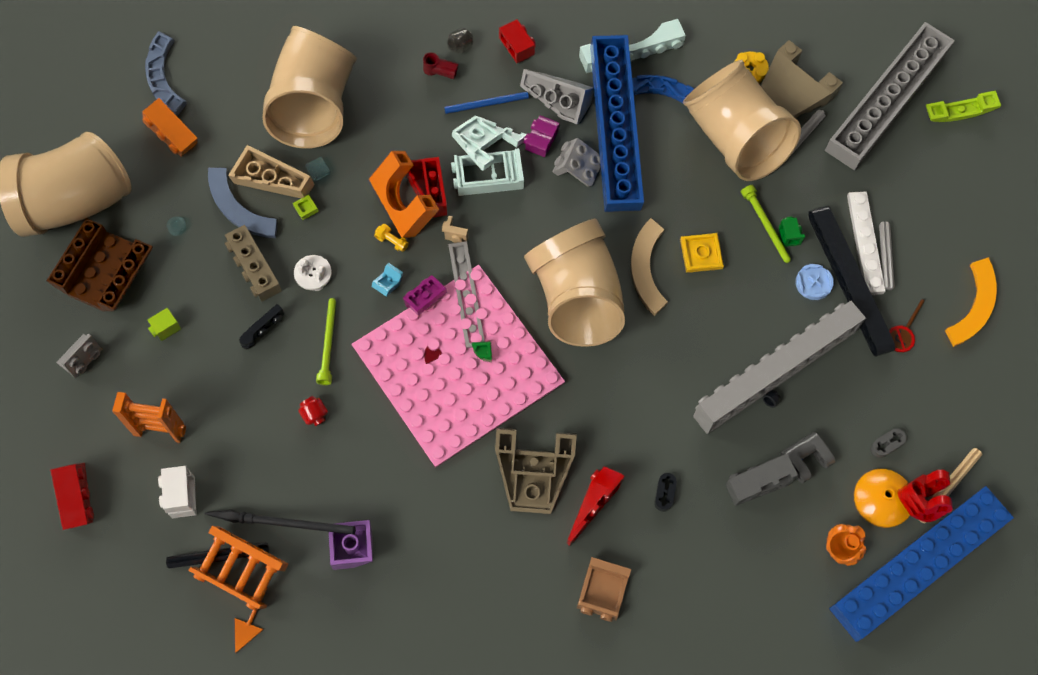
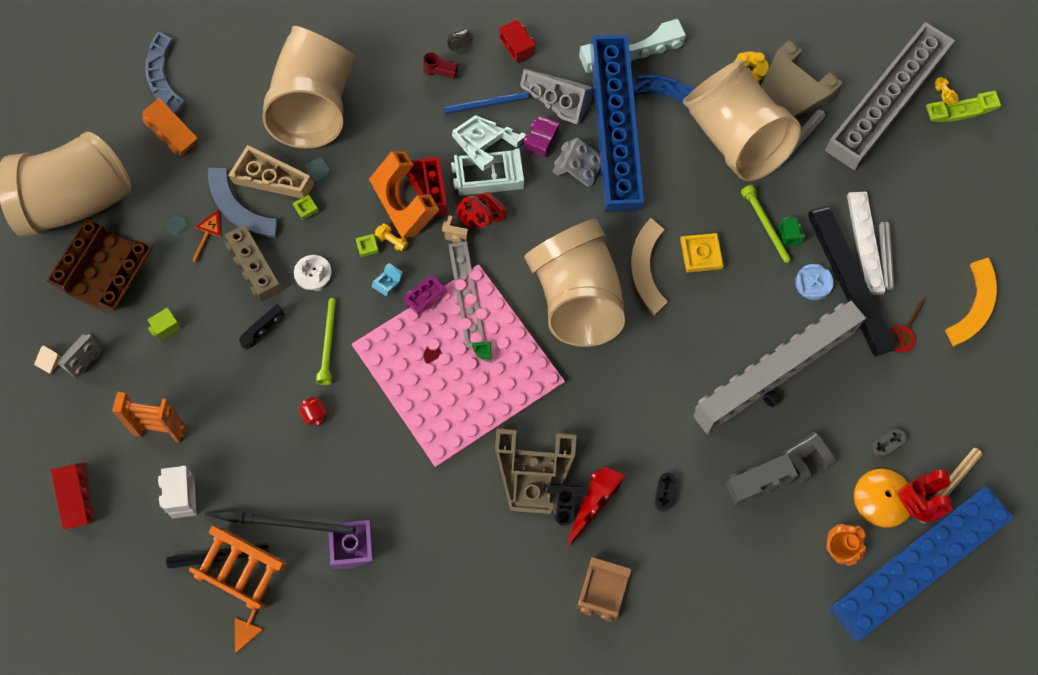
(47, 359): none -> tan slope
(208, 225): none -> piece
(367, 245): none -> lime plate
(475, 213): none -> red piece
(564, 505): none -> black tile
(948, 96): none -> yellow bar

